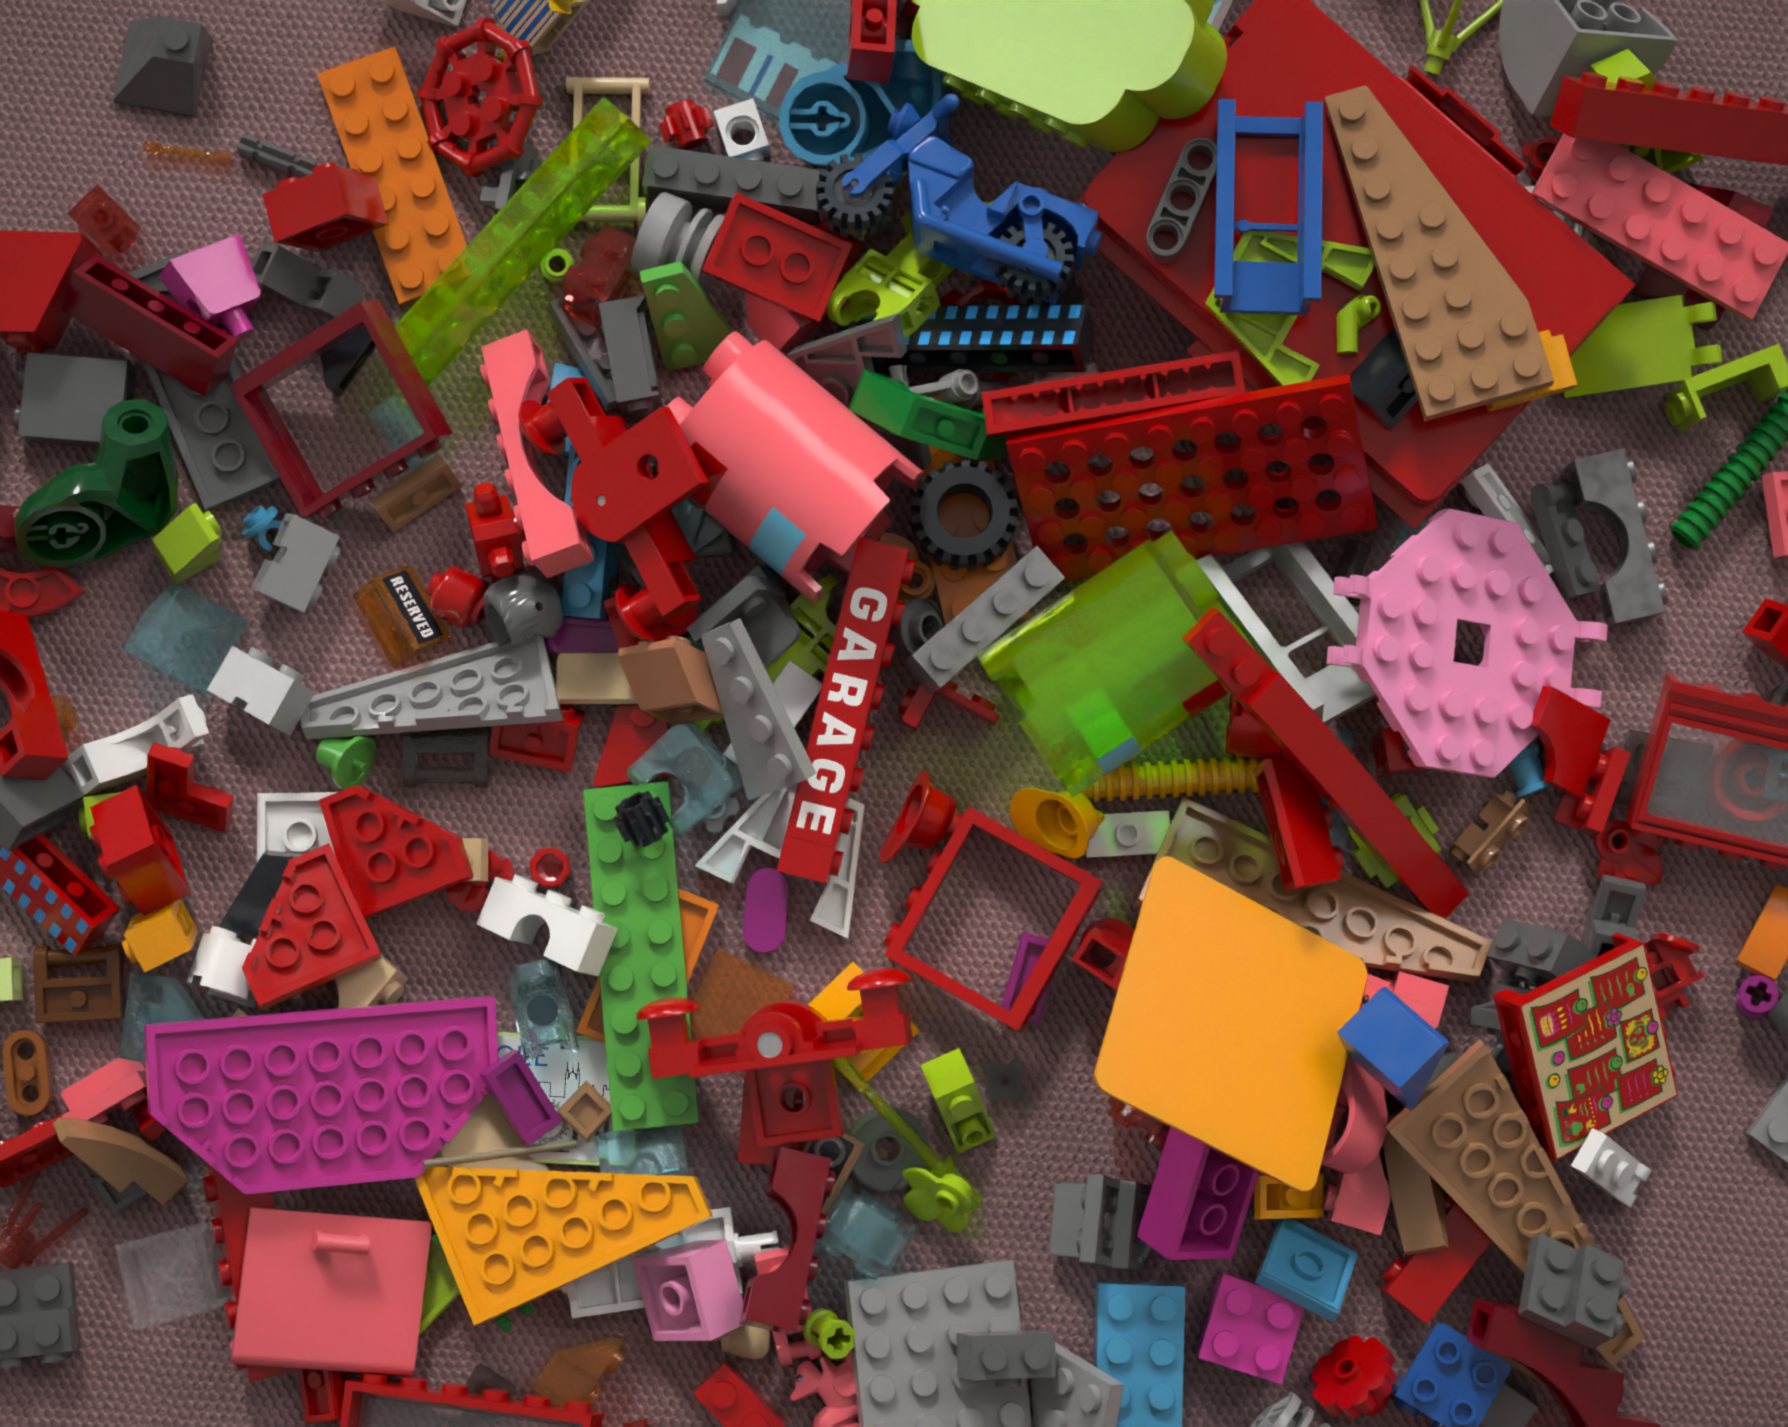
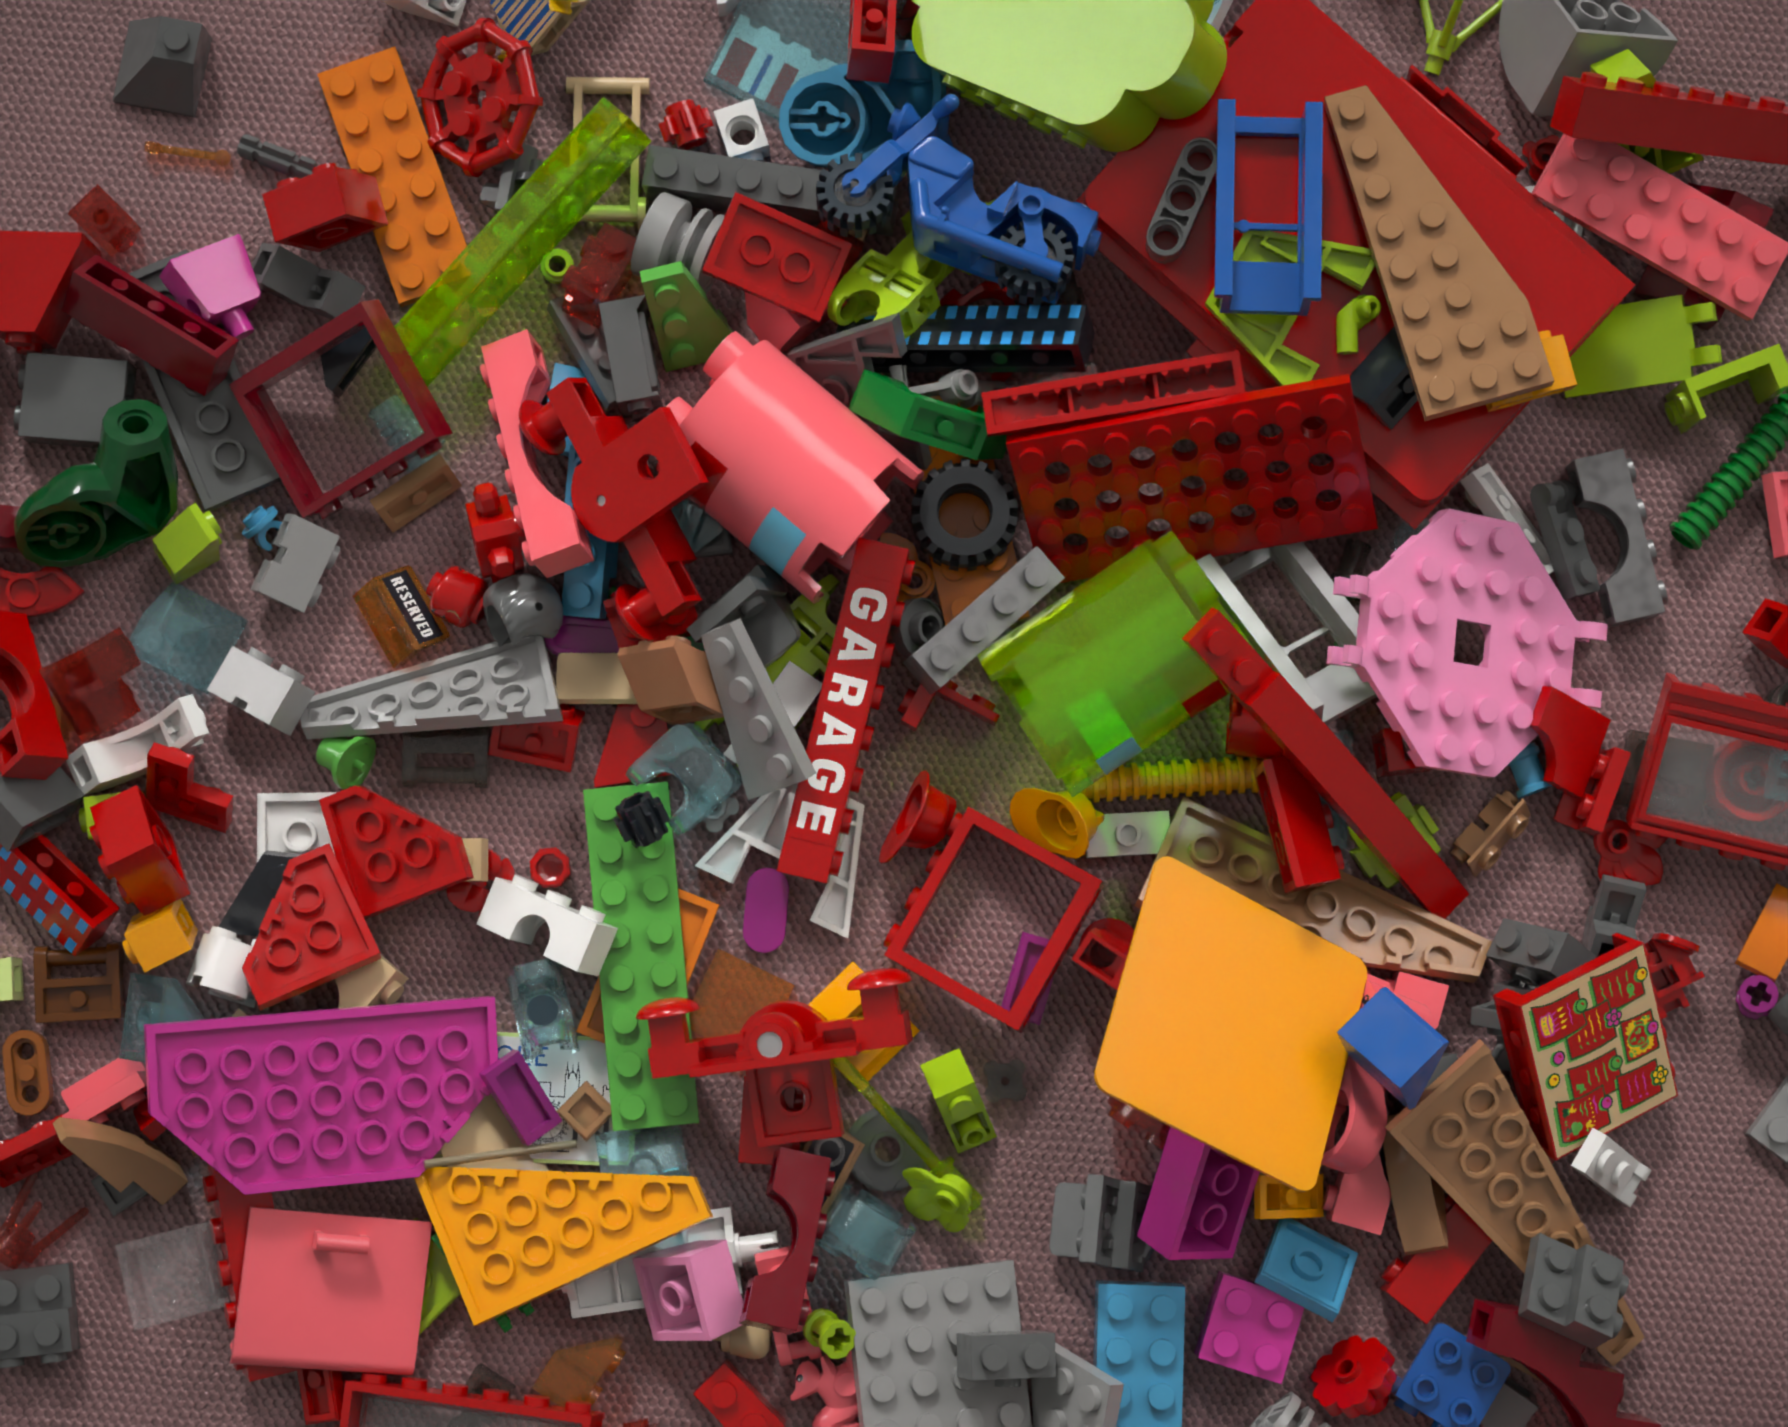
(91, 685): none -> clear red brick

